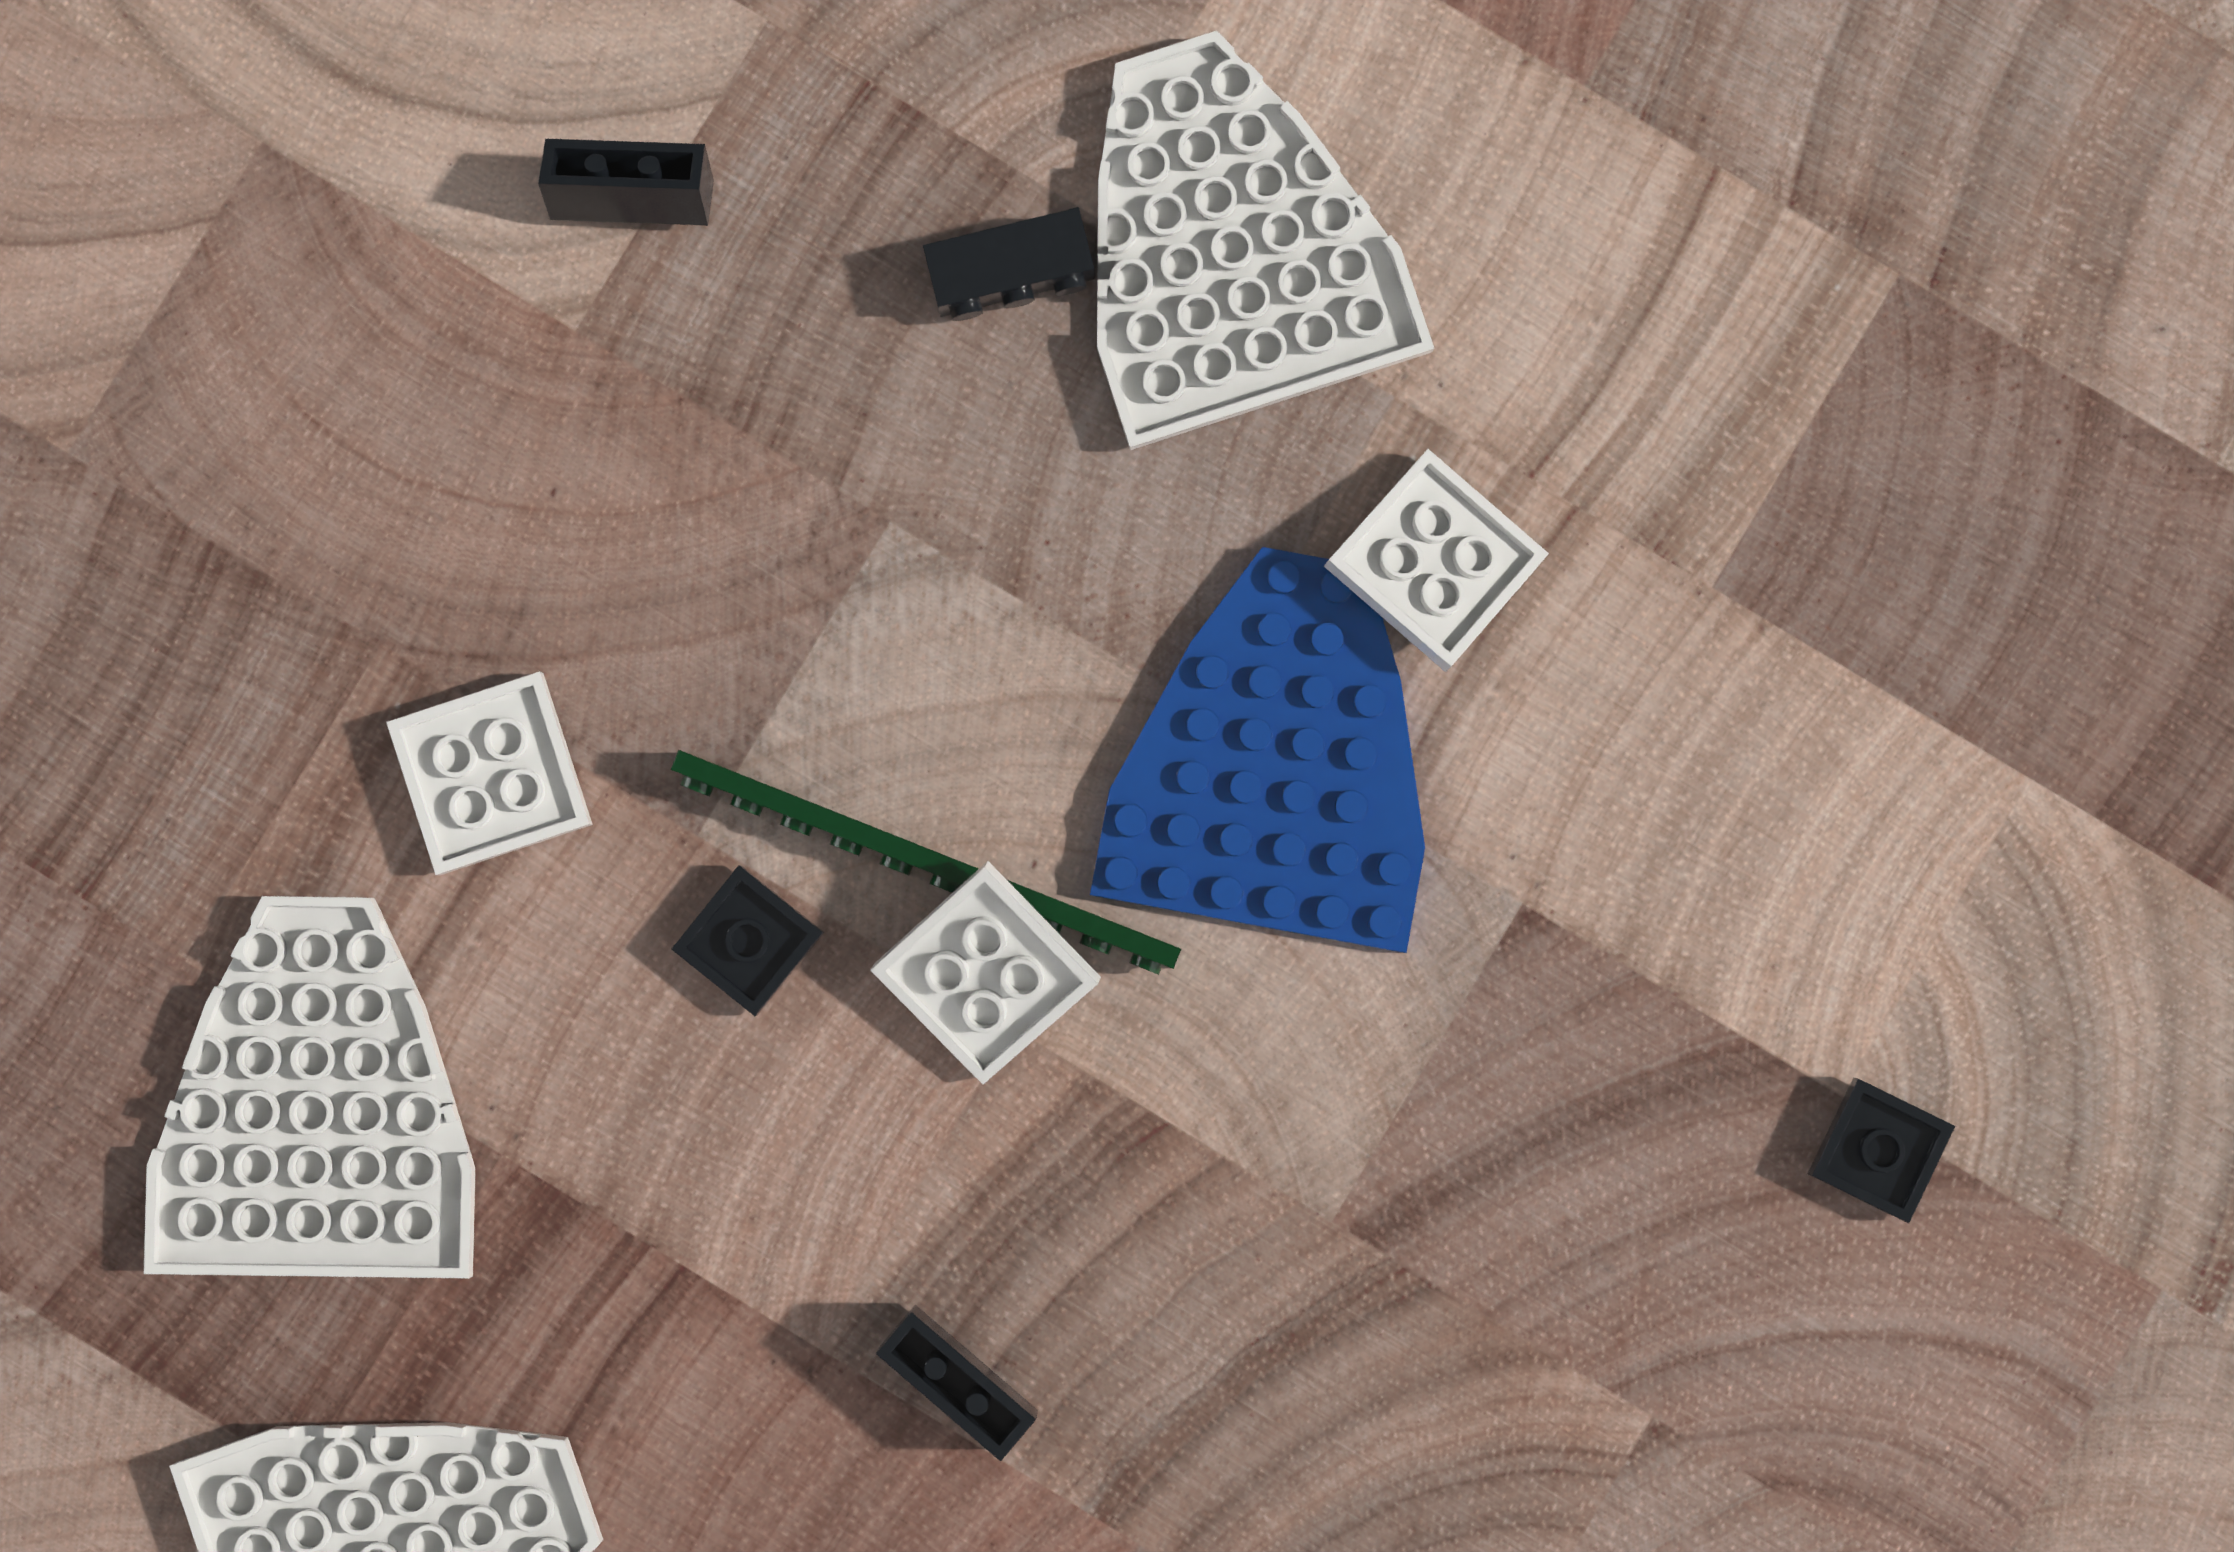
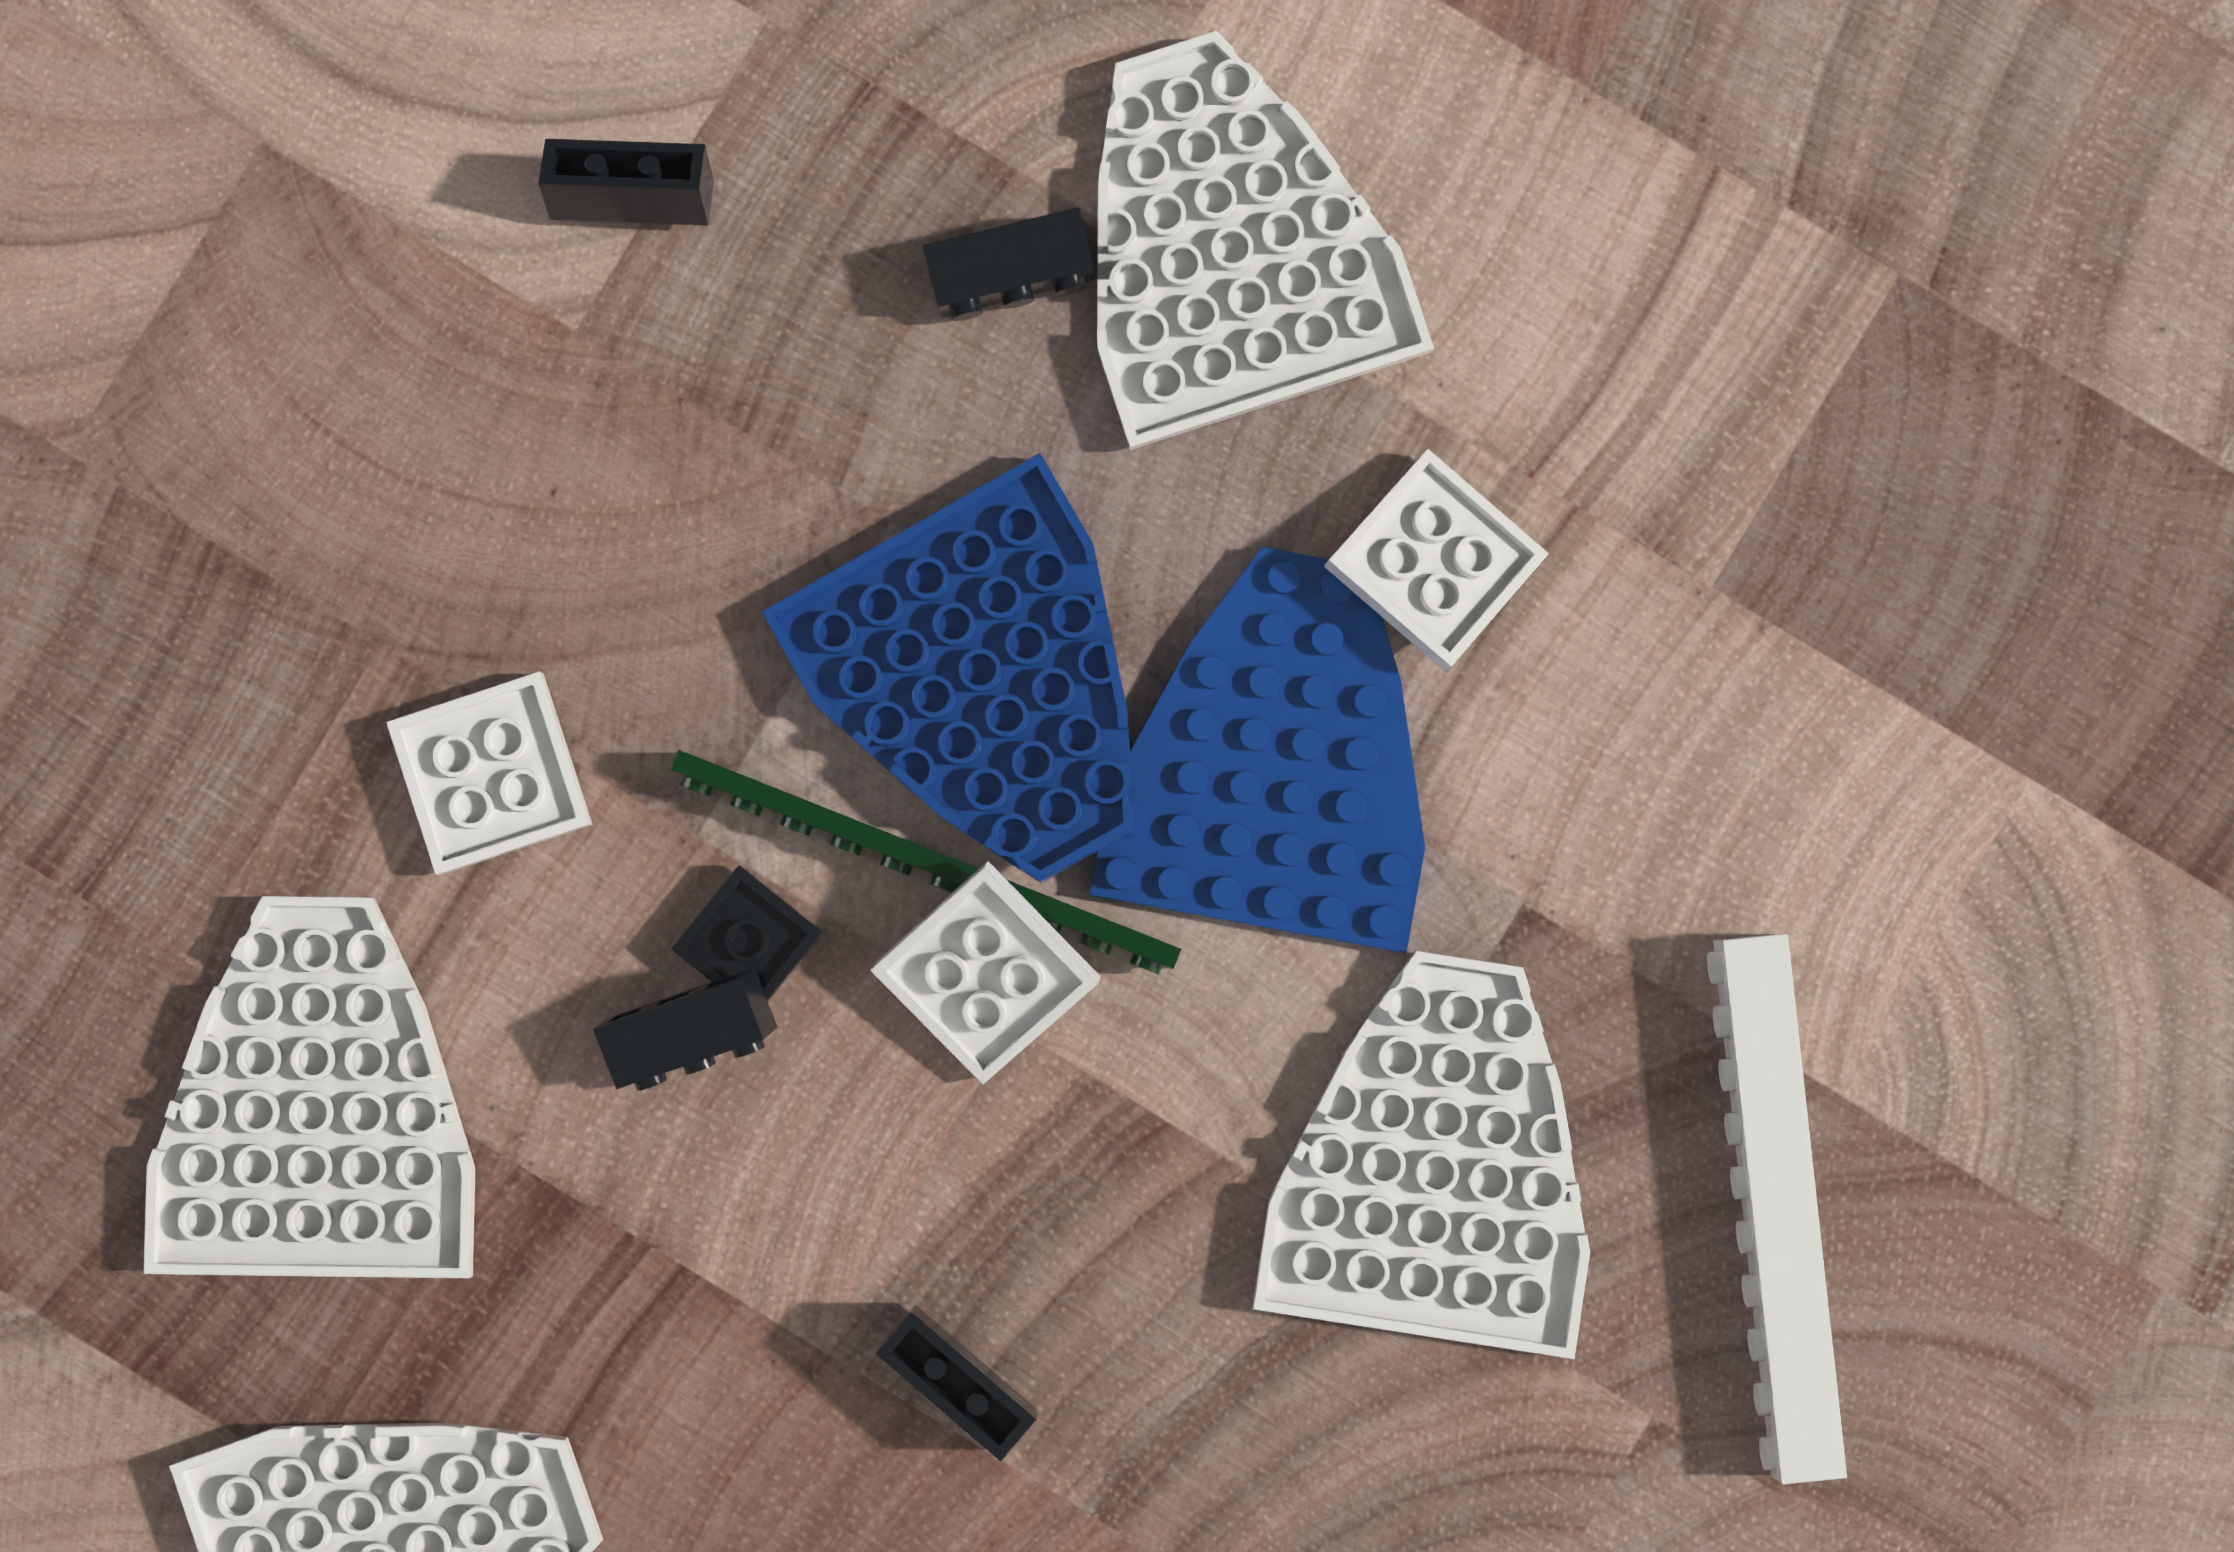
(686, 1030): none -> black brick
(980, 670): none -> blue wing
(1436, 1174): none -> white wing
(1778, 1209): none -> white brick
(1881, 1150): black plate -> none

